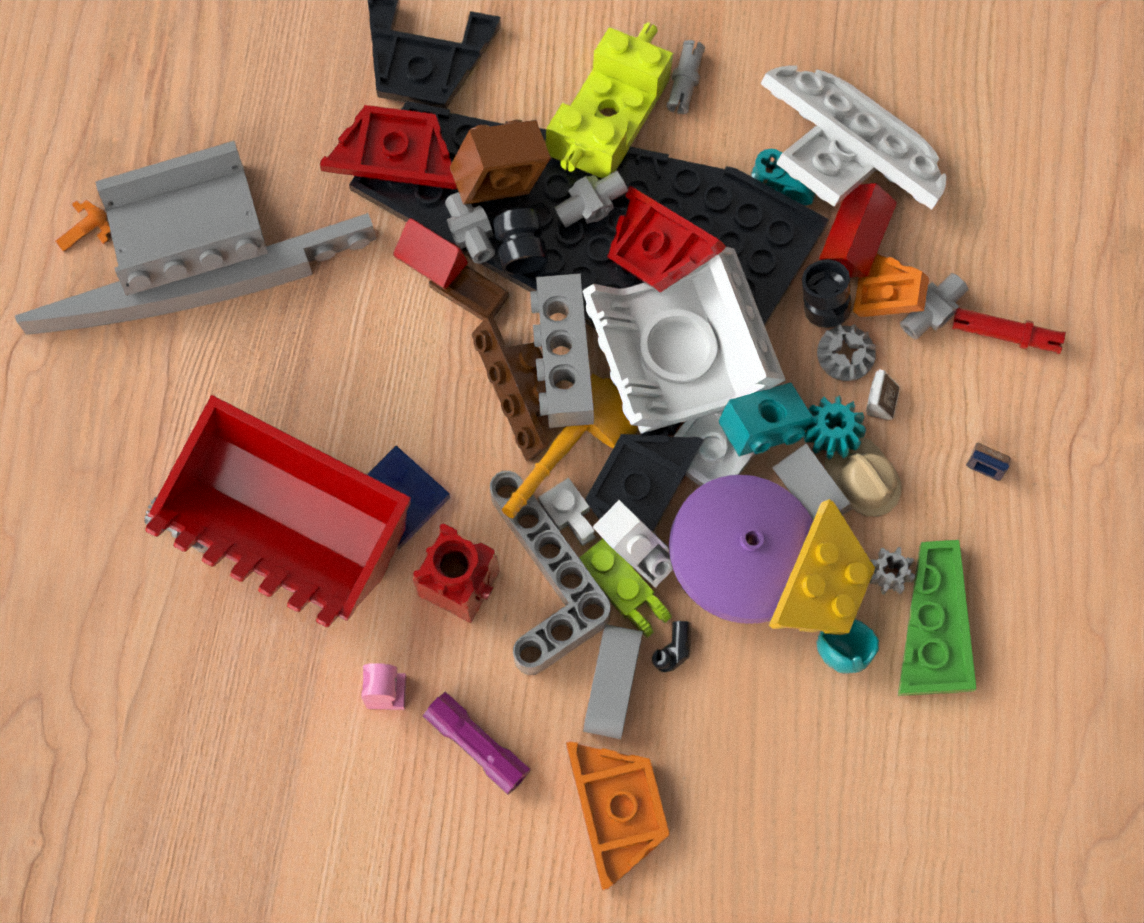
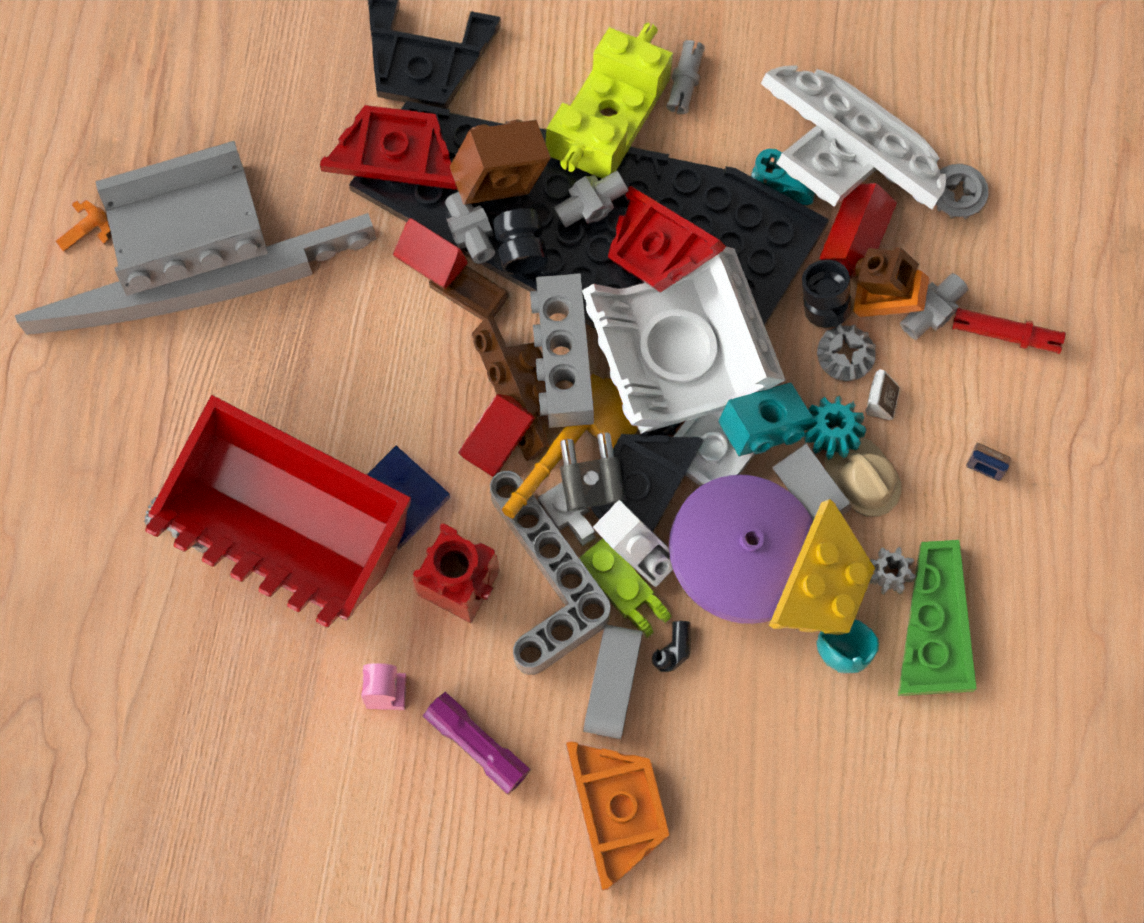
(496, 434): none -> red slope
(594, 481): none -> clear smoke piece
(879, 271): none -> reddish brown brick
(974, 186): none -> light grey gear

